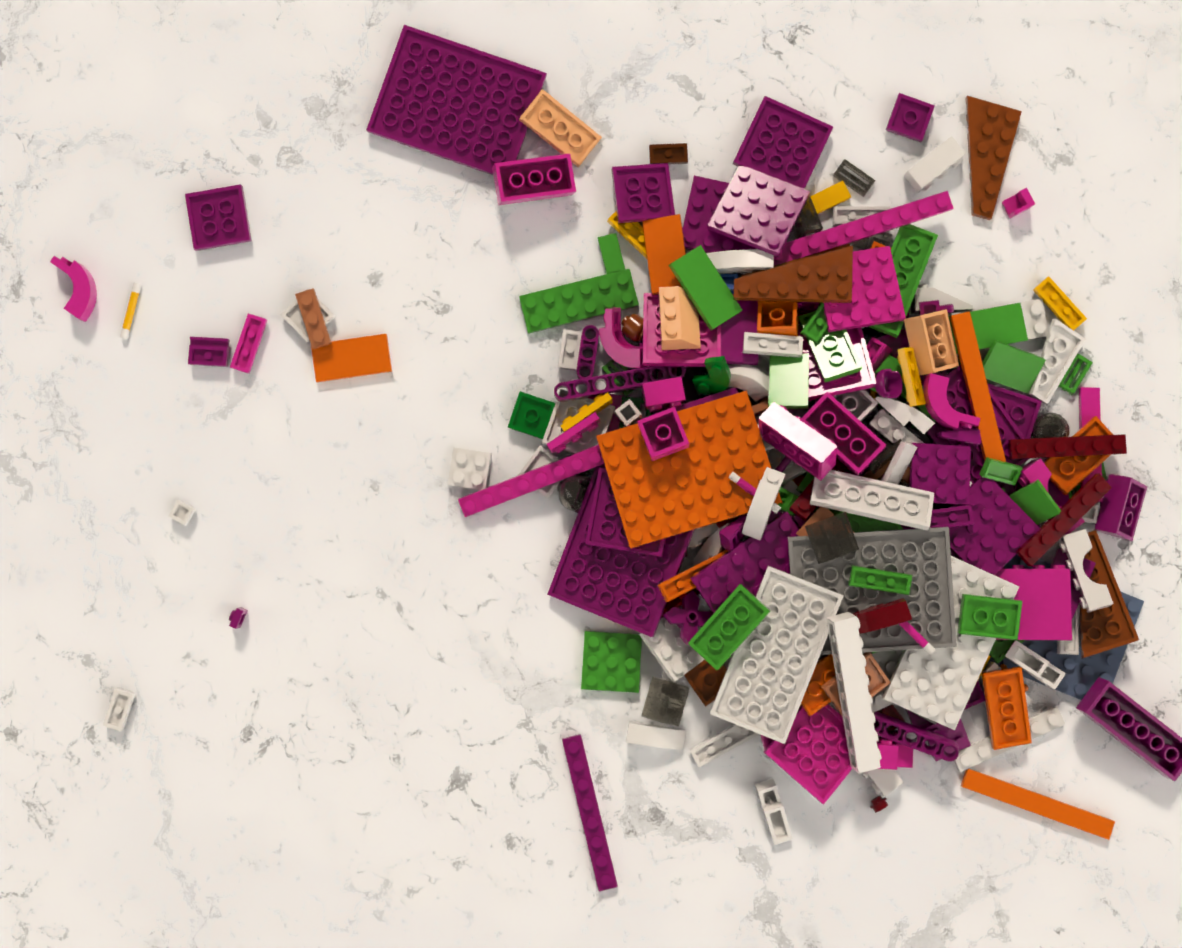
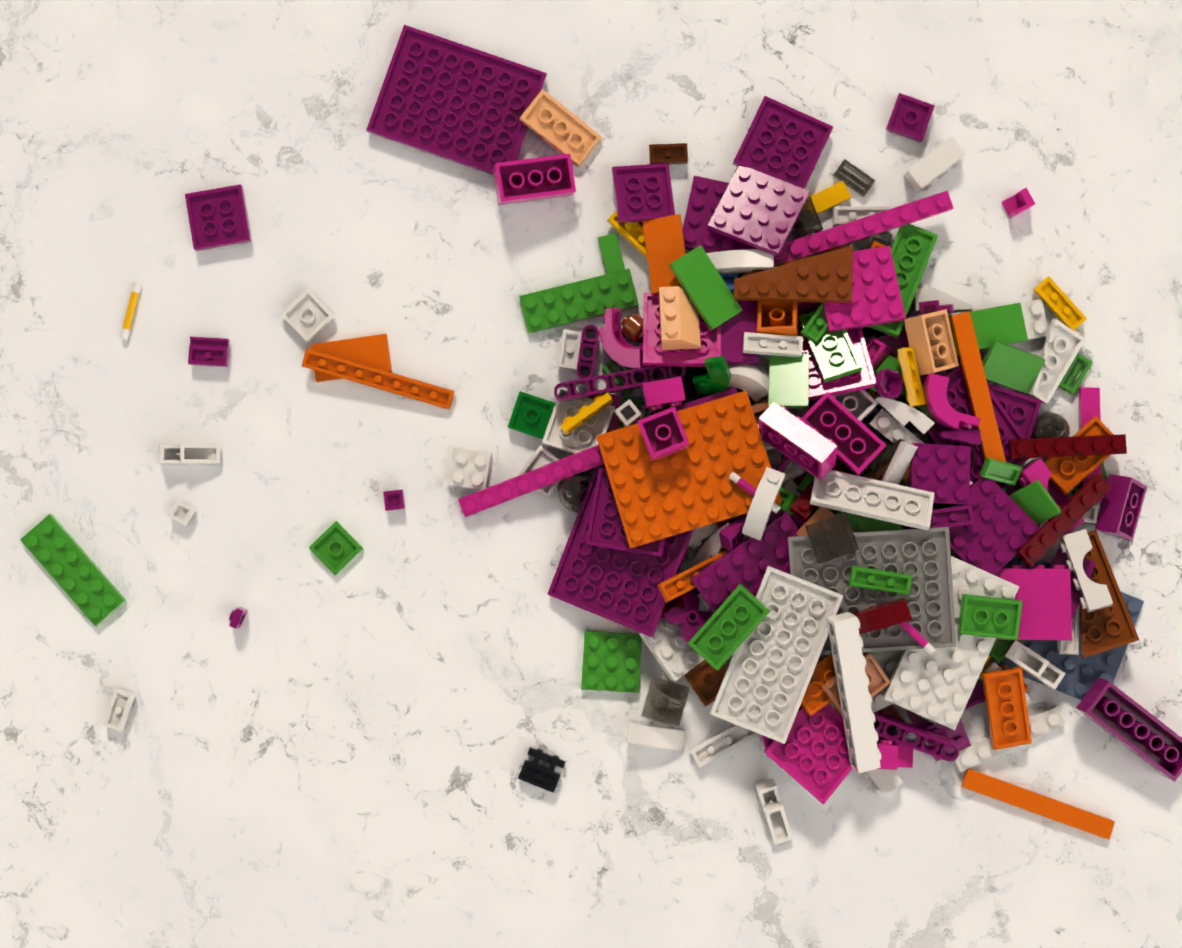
(73, 570): none -> bright green plate
(84, 288): dark pink arch -> none
(189, 454): none -> white slope
(248, 343): dark pink plate -> none
(313, 318): nougat plate -> none
(335, 548): none -> bright green tile
(377, 378): none -> orange tile
(394, 500): none -> magenta plate
(540, 775): none -> black plate
(574, 433): dark pink plate -> none
(589, 812): magenta plate -> none
(878, 803): dark red plate -> none
(989, 146): dark orange wing -> none

